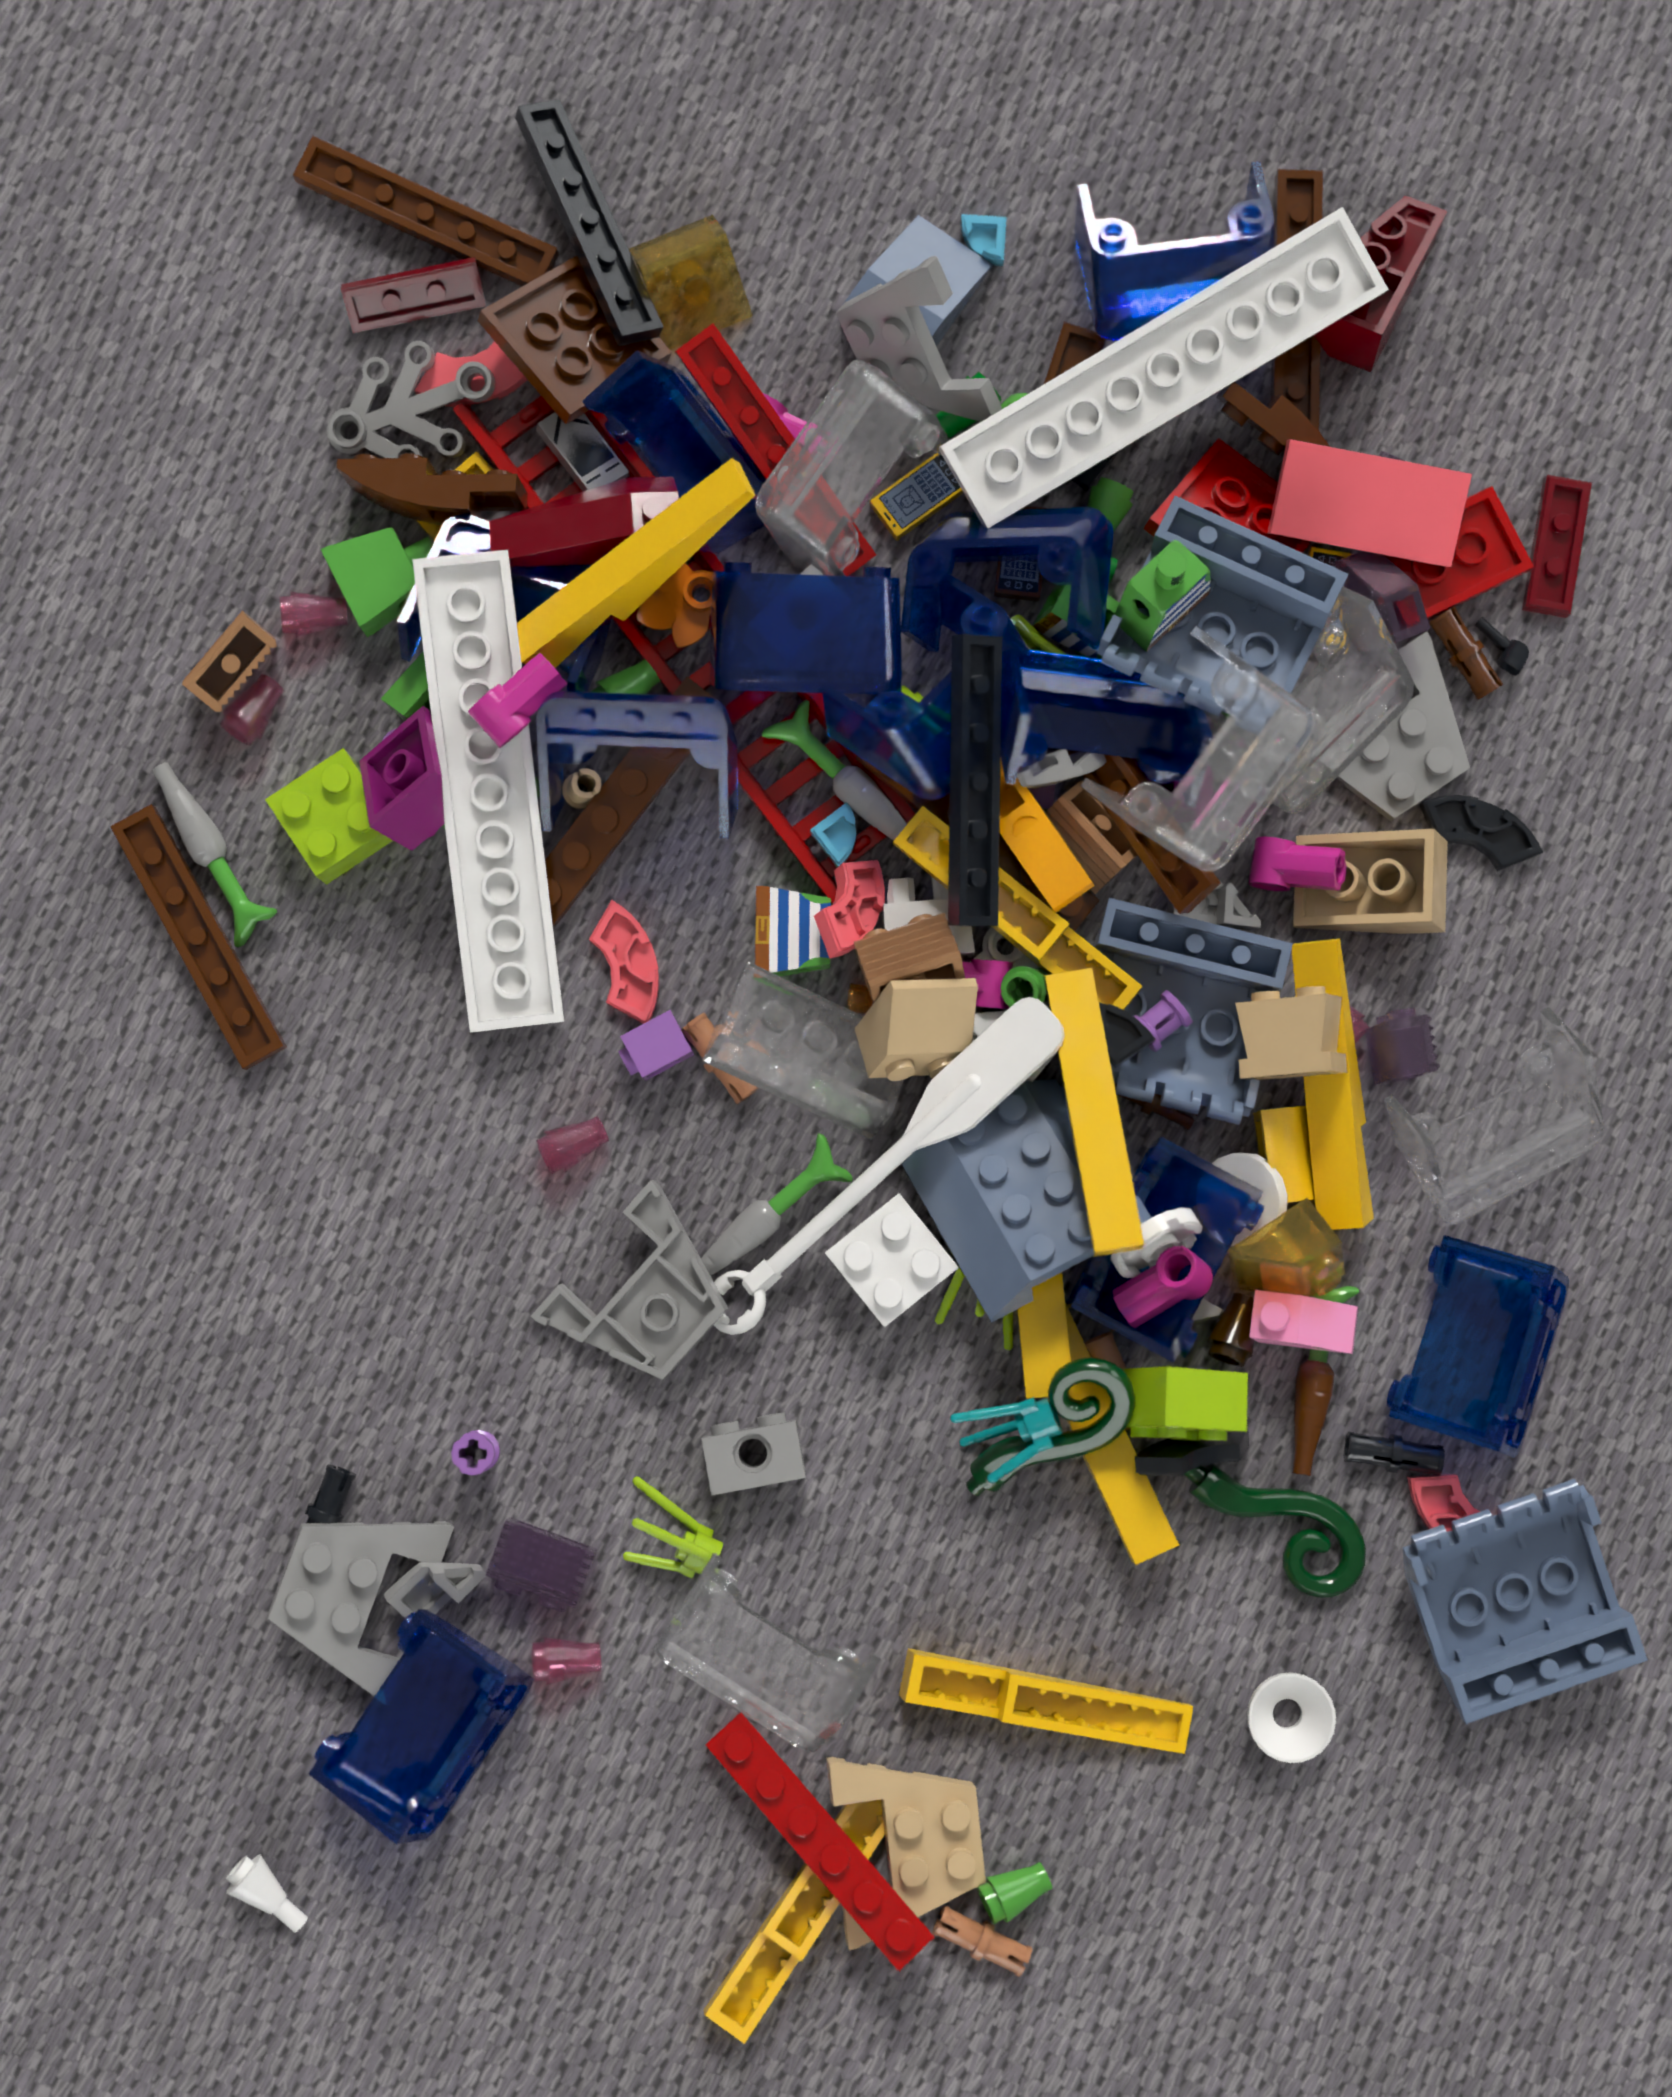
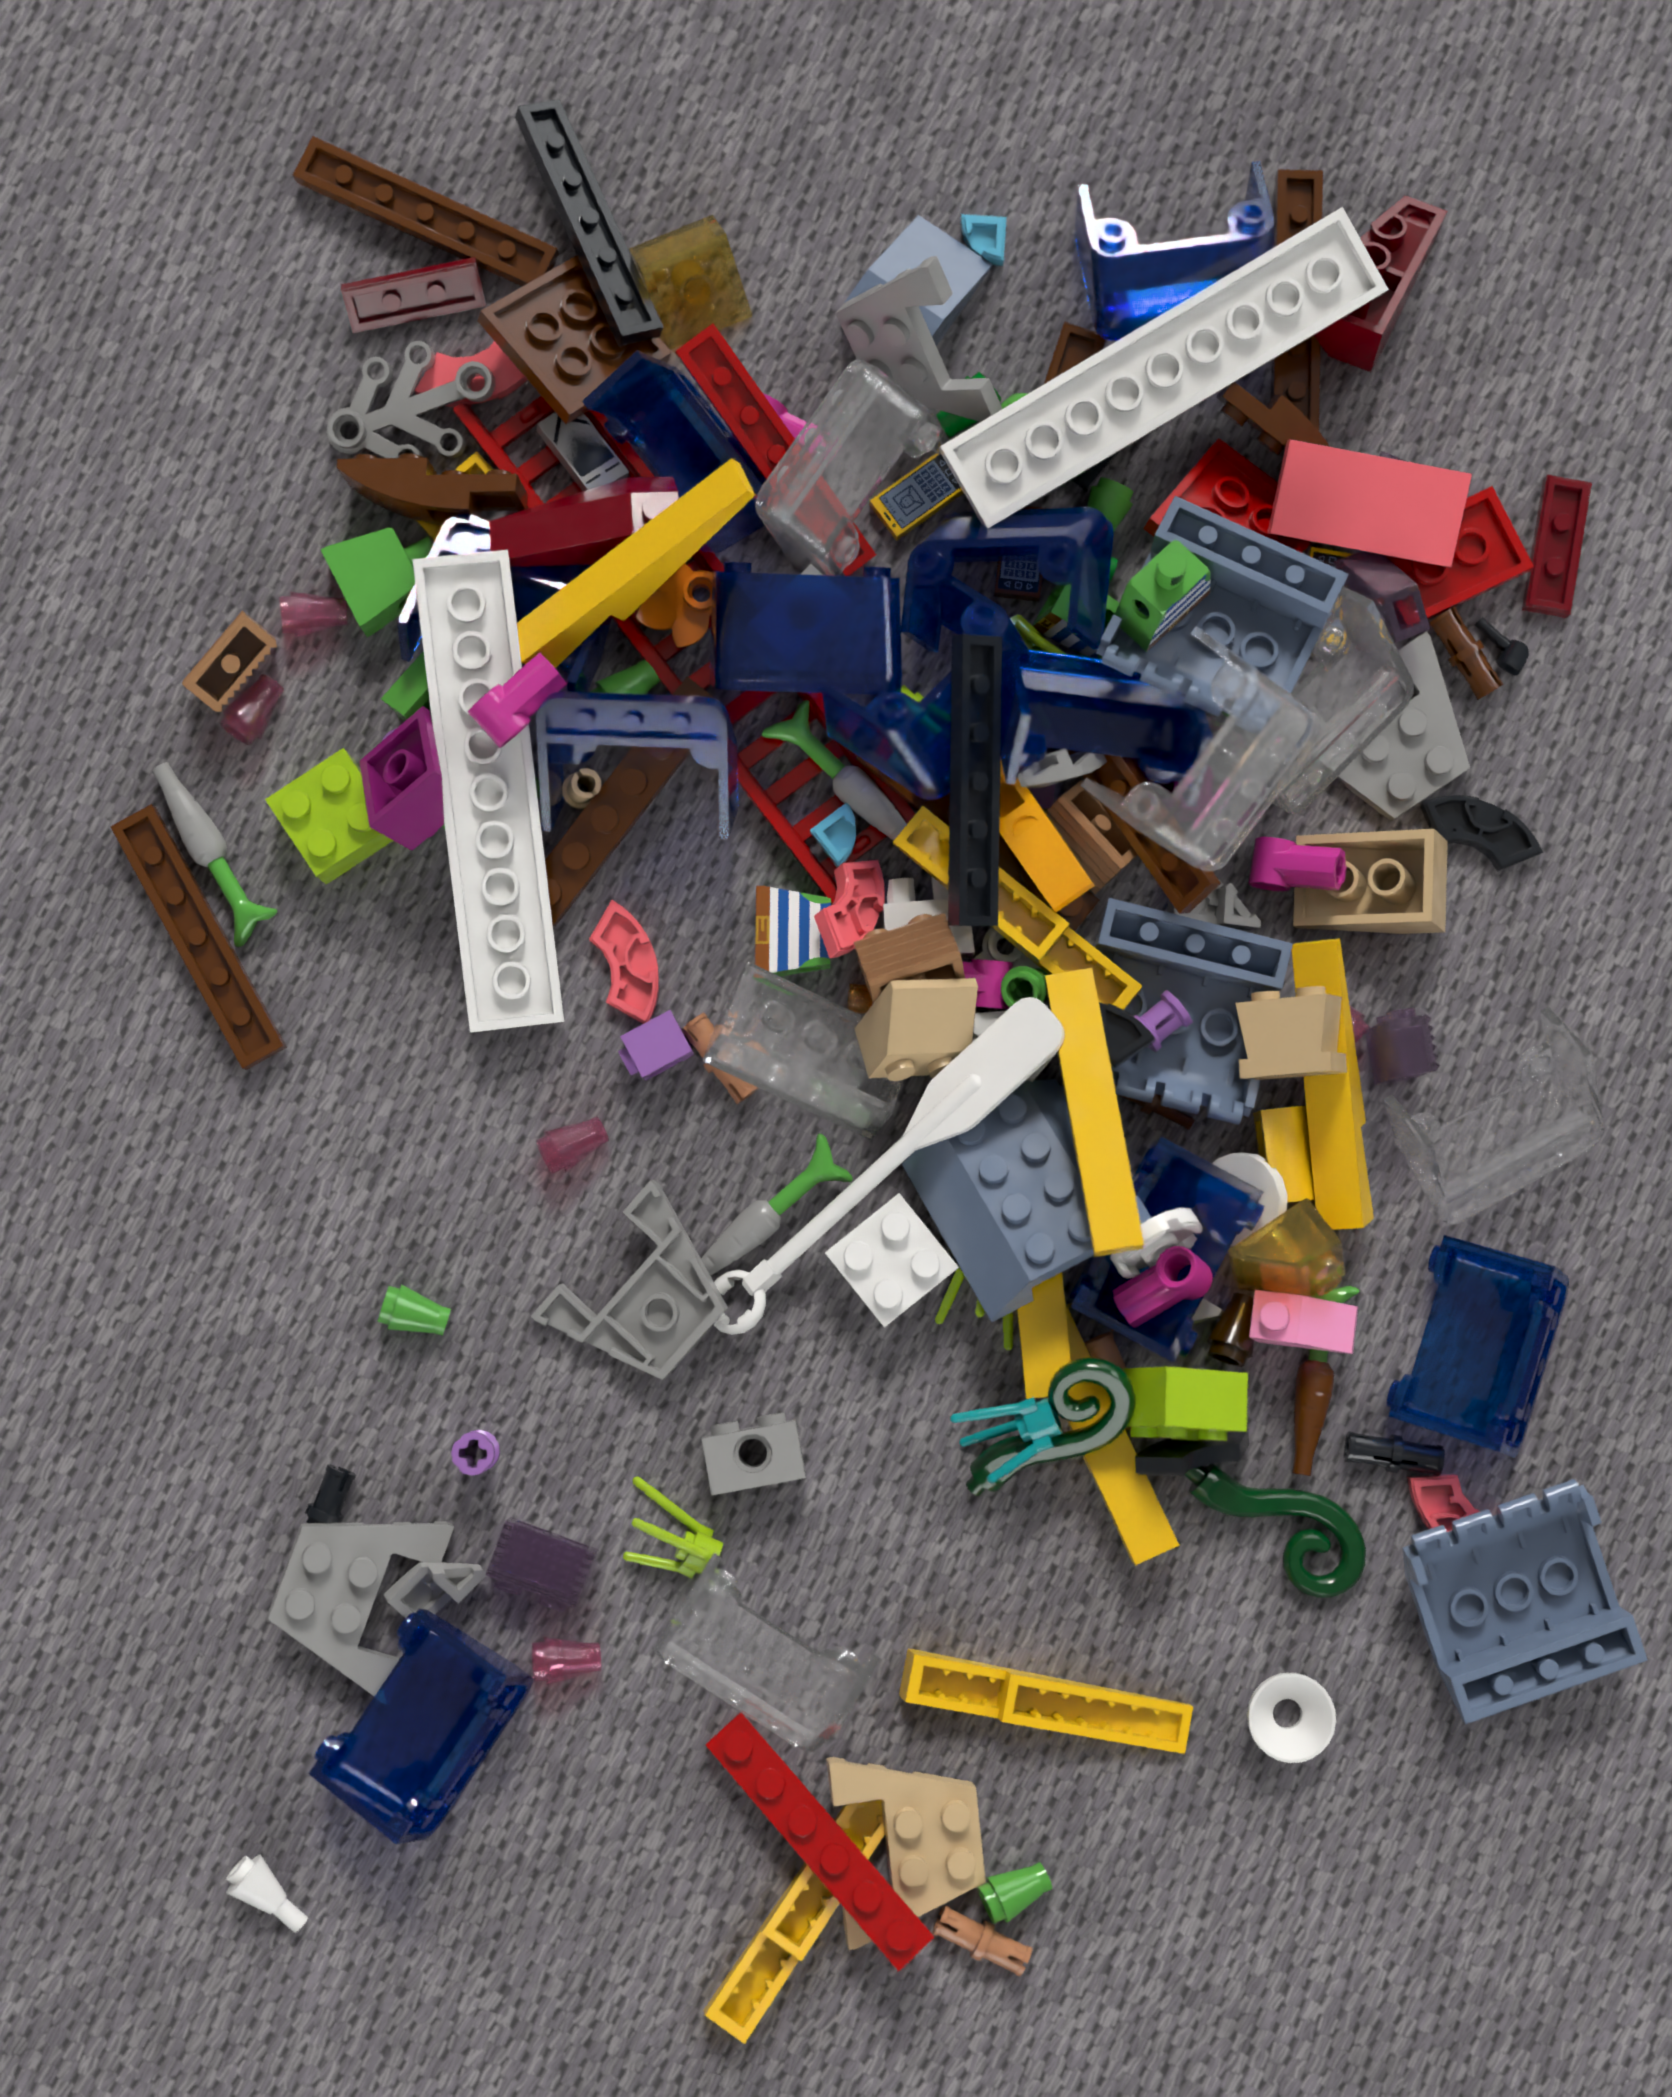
(412, 1312): none -> bright green cone

